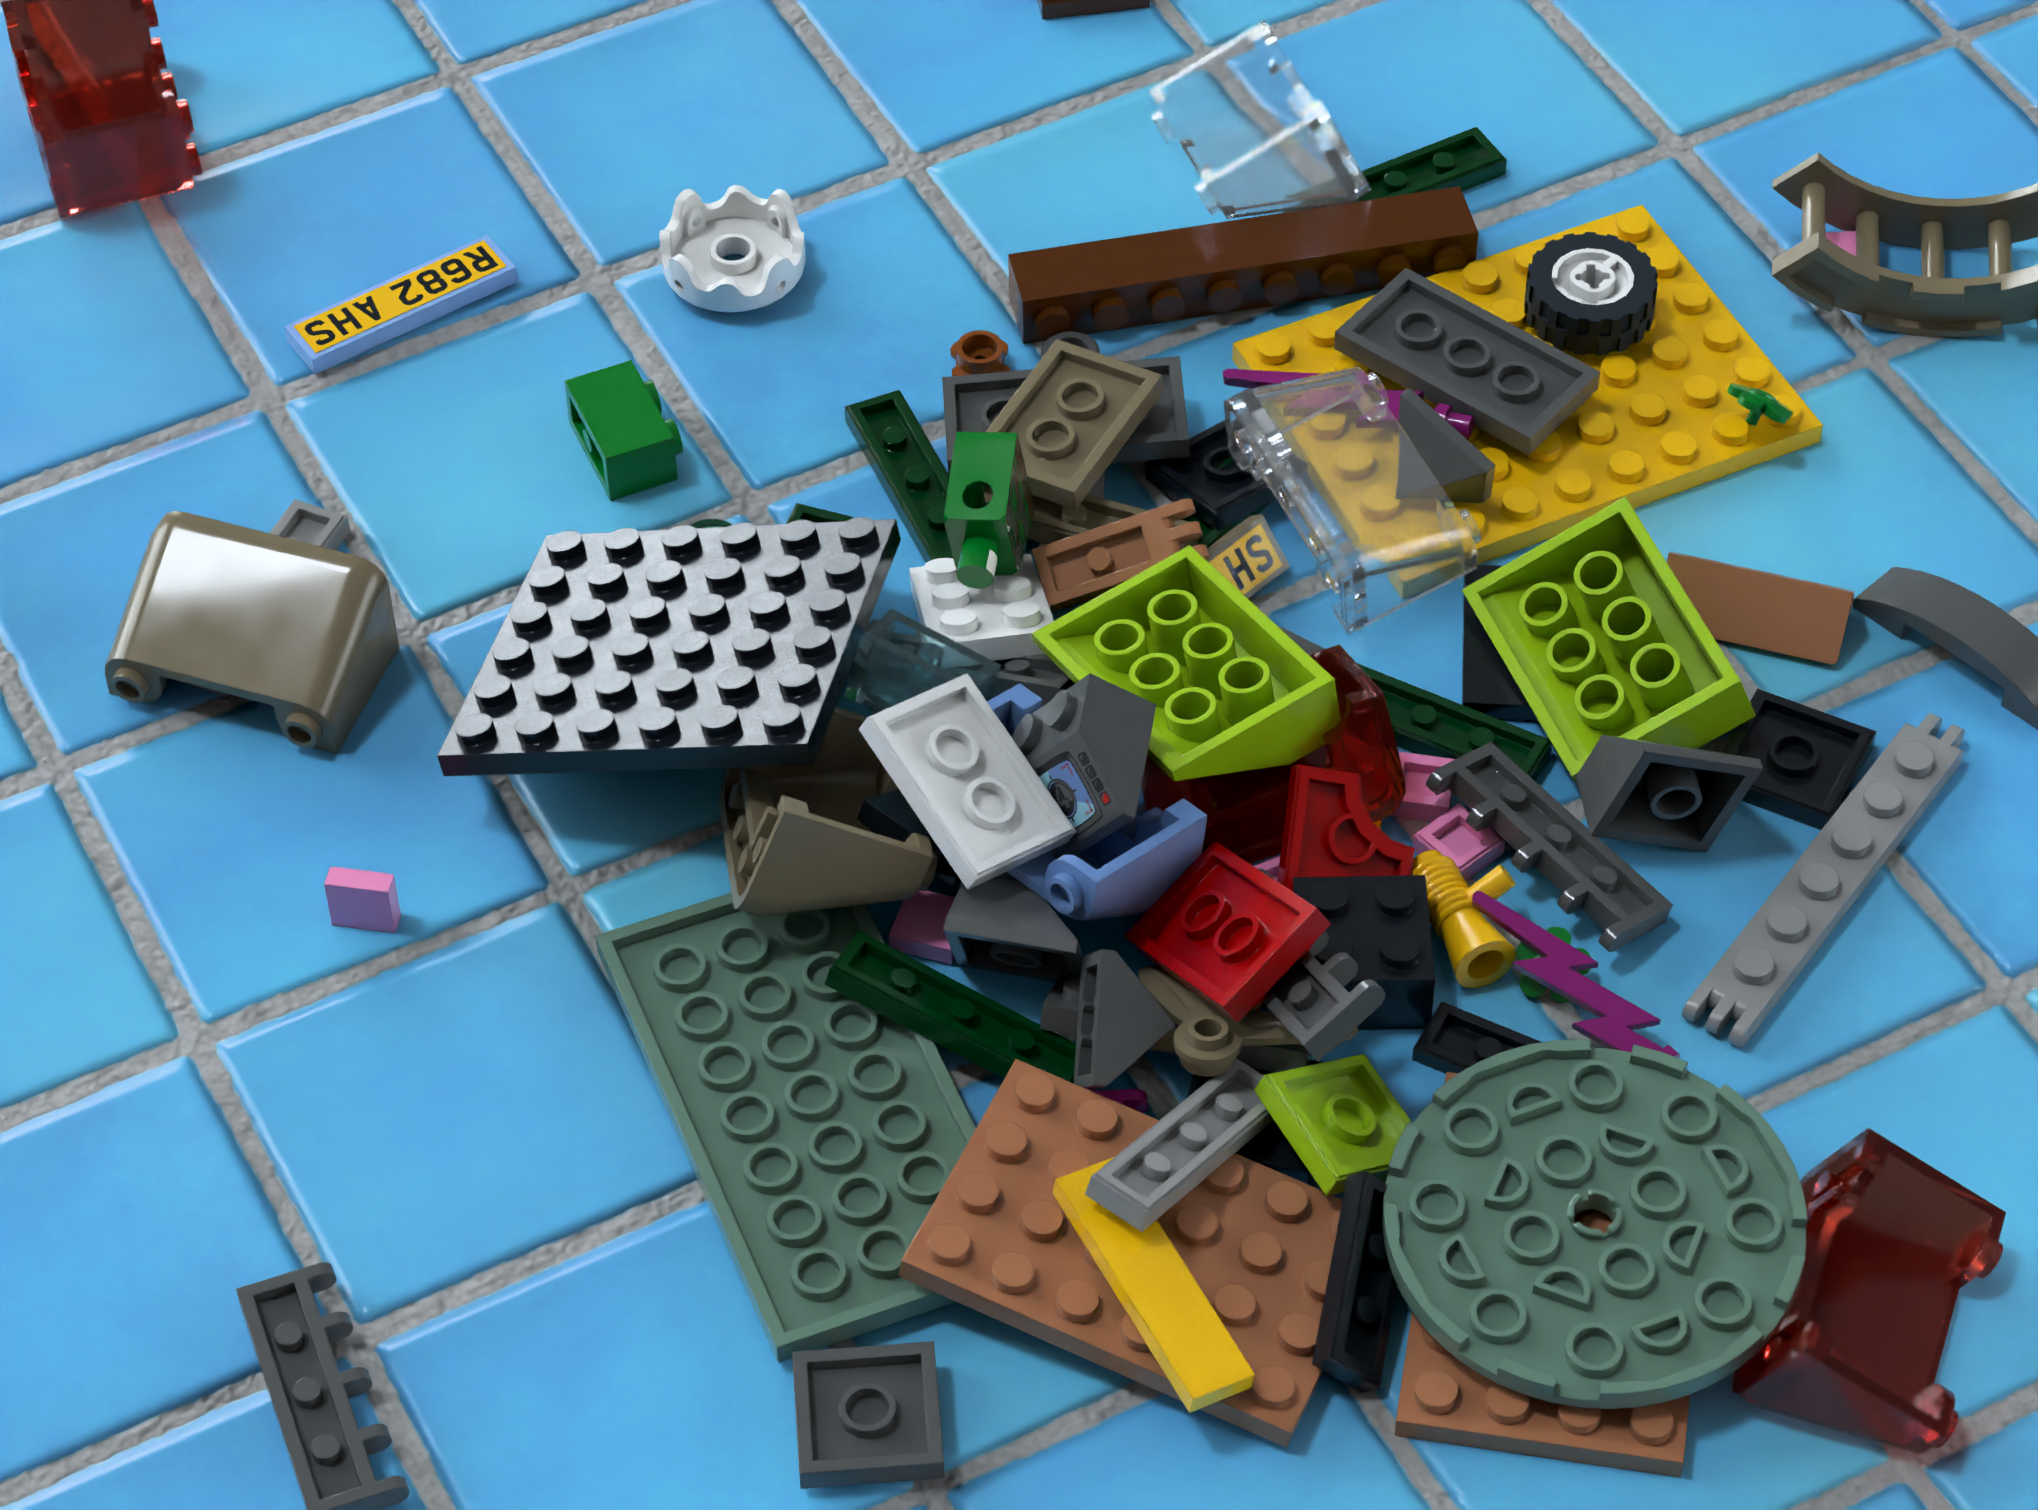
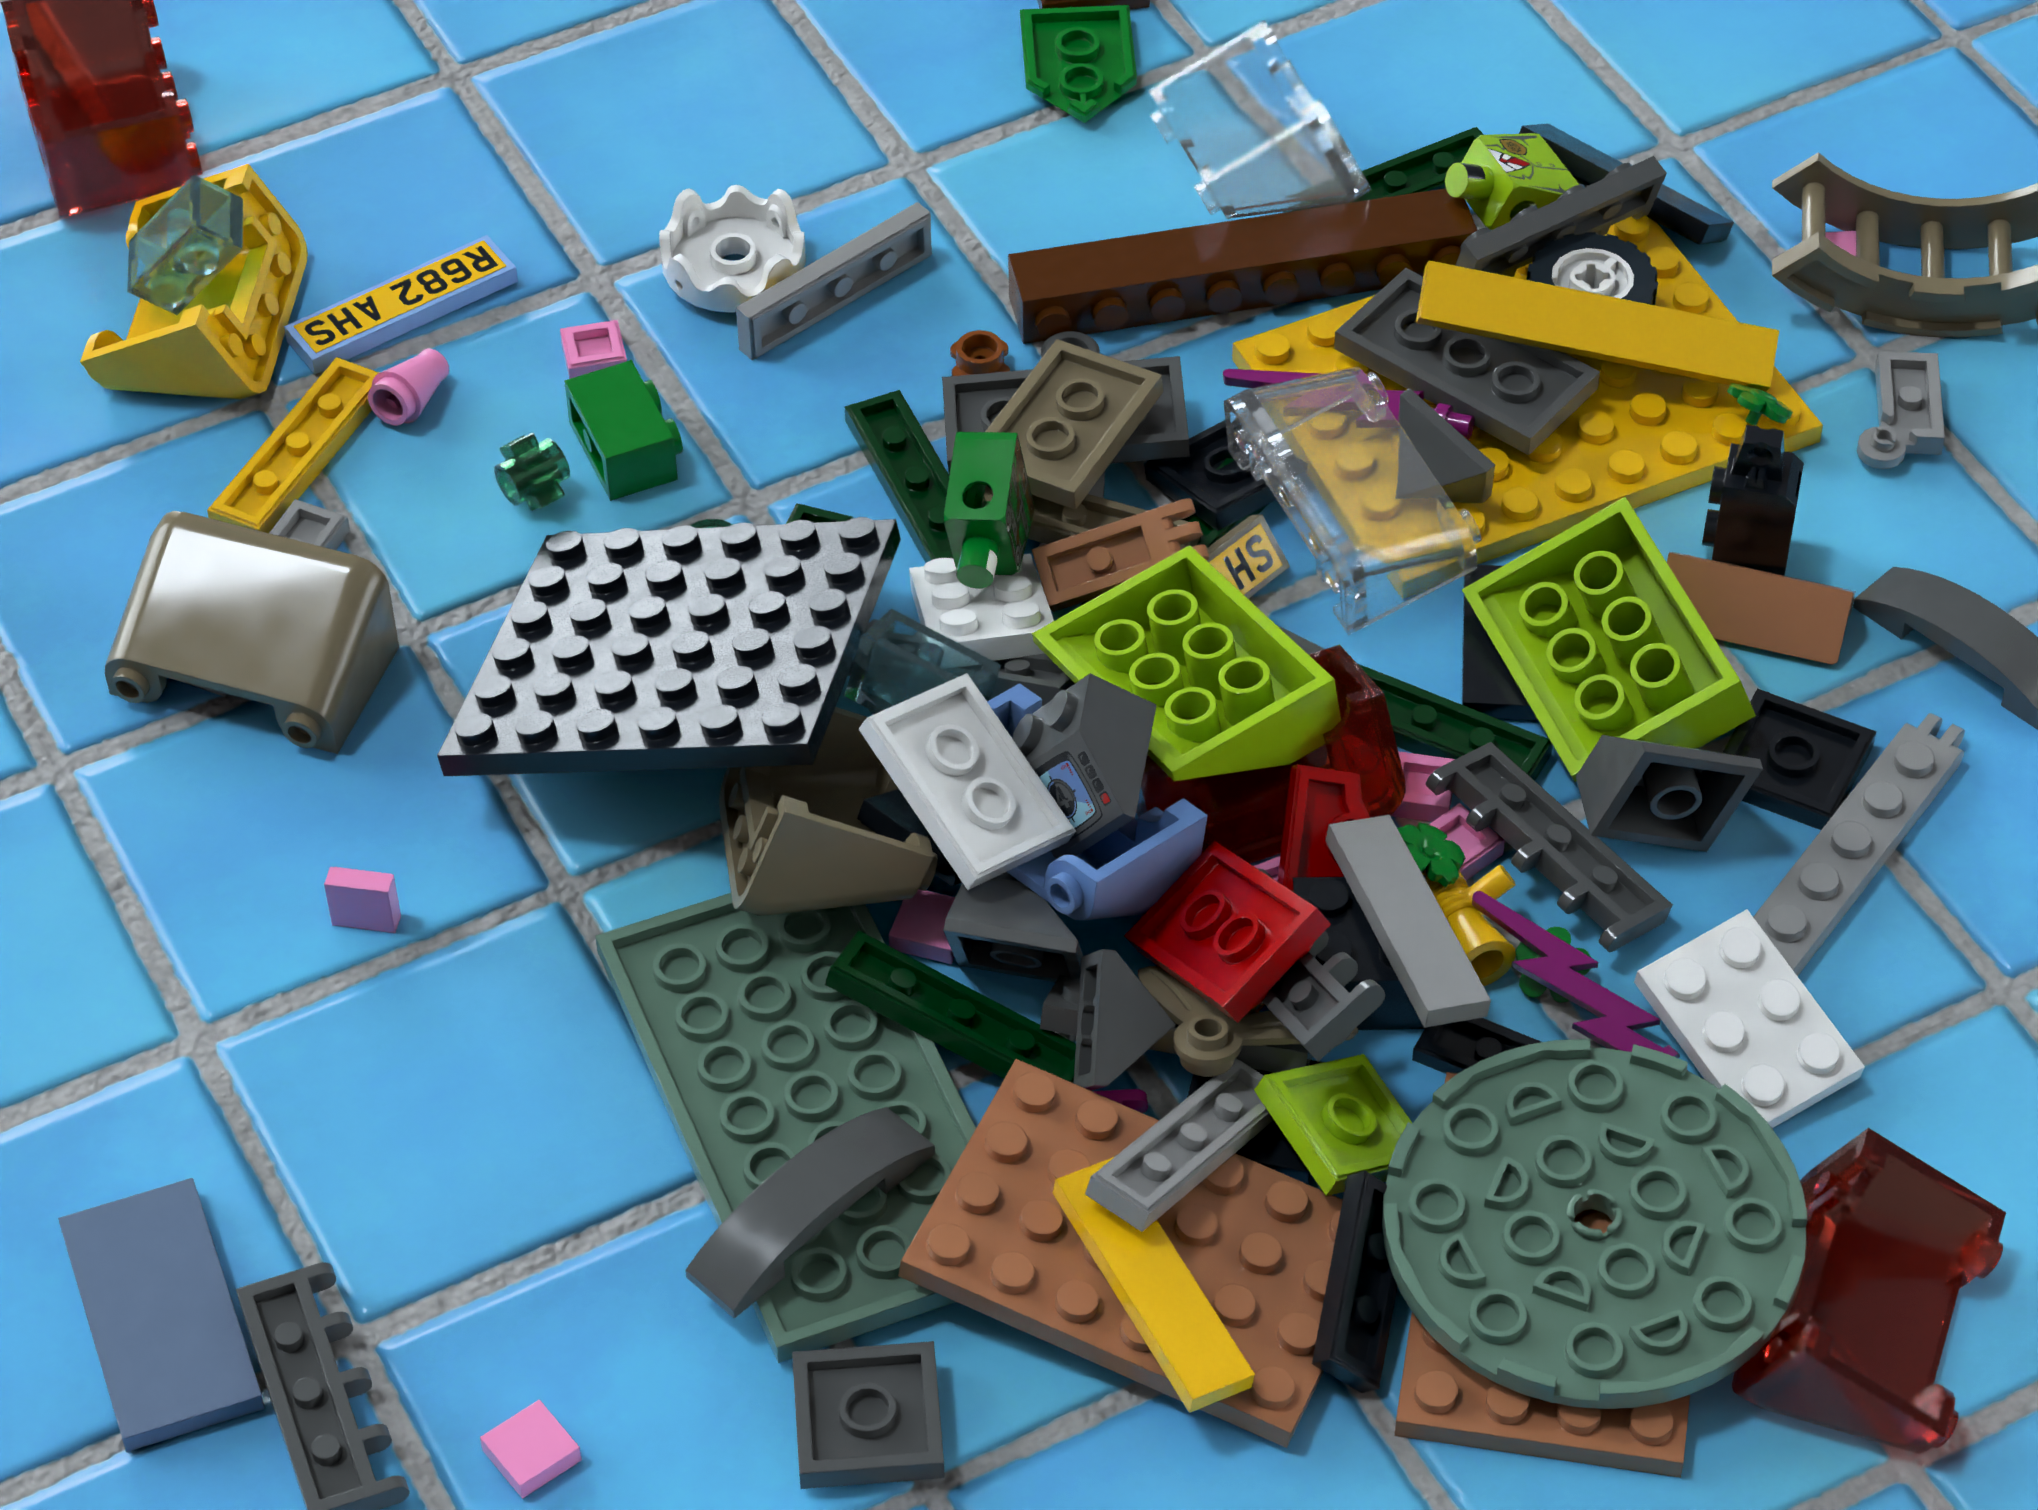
(160, 1314): none -> sand blue tile
(185, 244): none -> clear light blue brick
(232, 329): none -> yellow windscreen
(297, 448): none -> yellow tile
(405, 389): none -> bright pink cone
(530, 1448): none -> bright pink tile
(532, 471): none -> clear green gear
(592, 347): none -> bright pink tile
(799, 1201): none -> dark grey slope
(834, 281): none -> light grey tile
(1078, 56): none -> green tile
(1407, 921): none -> light grey tile
(1433, 852): none -> green plant
(1508, 175): none -> lime torso
(1580, 209): none -> dark grey hinge
(1597, 326): none -> yellow tile
(1669, 207): none -> black tile
(1749, 1020): none -> white plate
(1755, 502): none -> black hinge
(1907, 409): none -> light grey hinge

